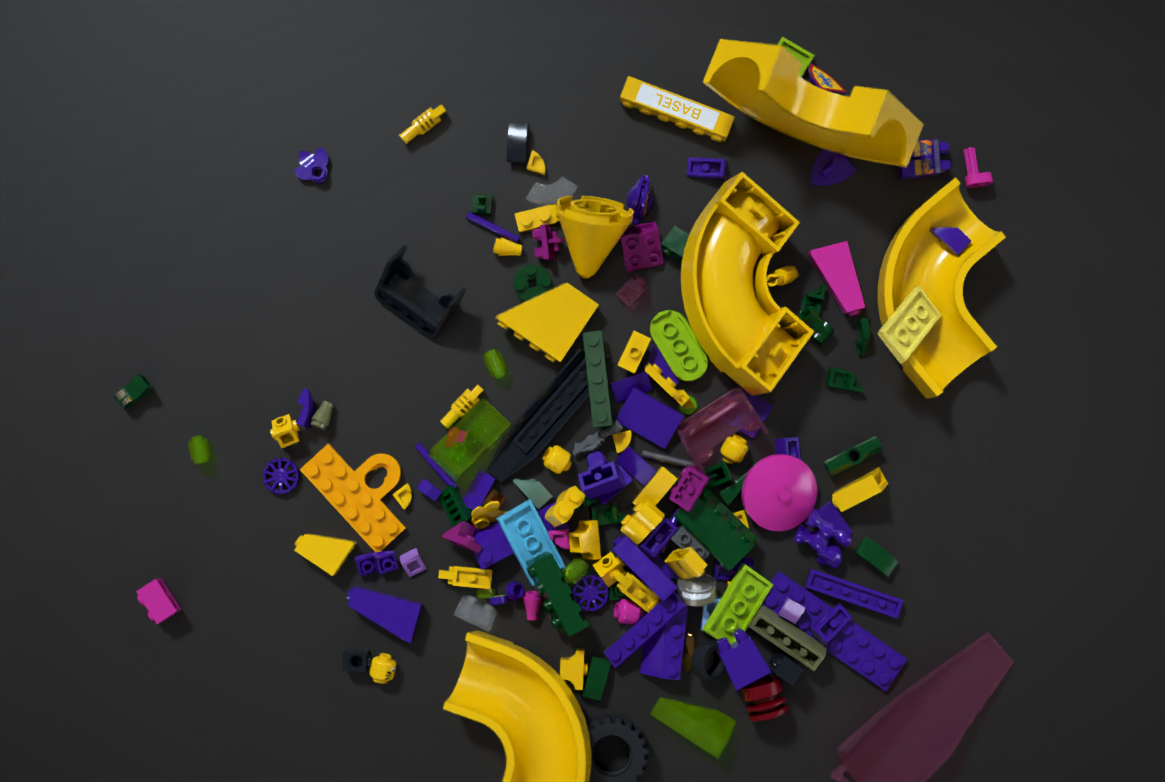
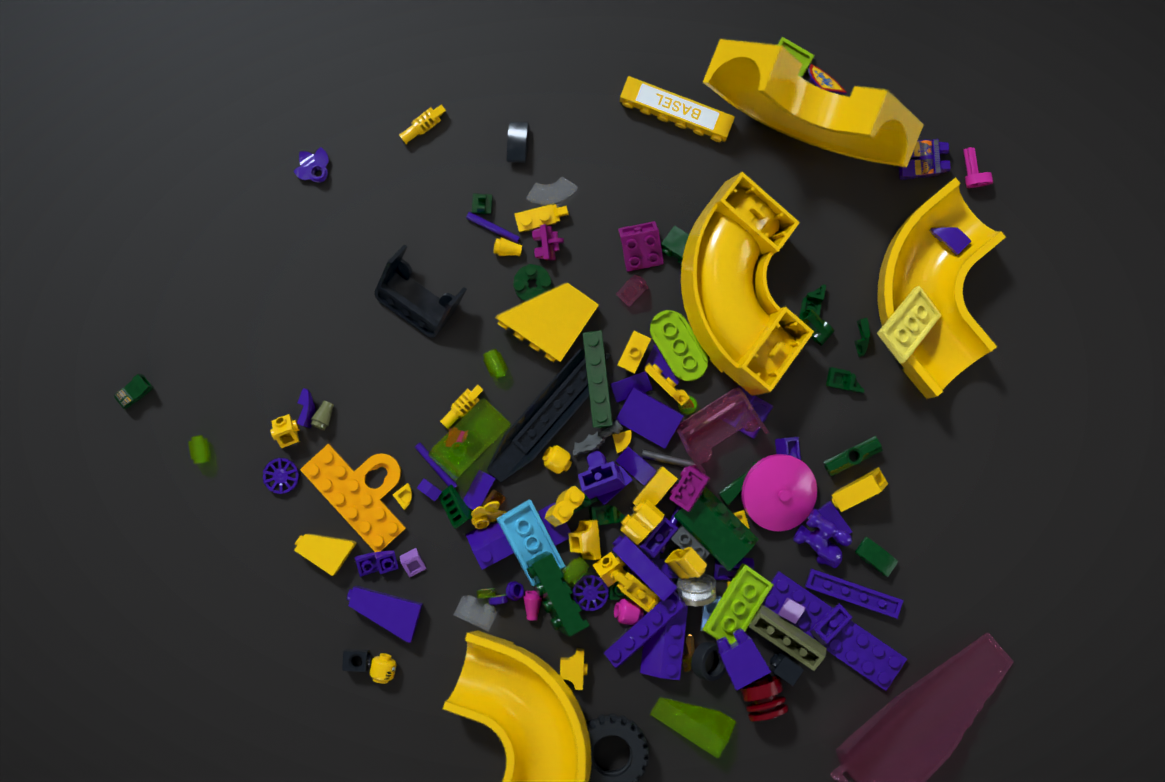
(158, 601): dark pink brick -> none
(463, 536): magenta slope -> none
(467, 577): yellow hinge -> none
(534, 491): sand green slope -> none
(536, 163): yellow tile -> none
(560, 537): dark pink tile -> none
(591, 229): yellow cone -> none
(596, 679): dark green slope -> none
(641, 199): dark purple hat -> none
(707, 168): dark purple slope -> none
(718, 474): dark green slope -> none
(734, 449): yellow head -> none
(783, 276): yellow hinge -> none
(830, 169): dark purple shield -> none
(839, 275): dark pink slope -> none

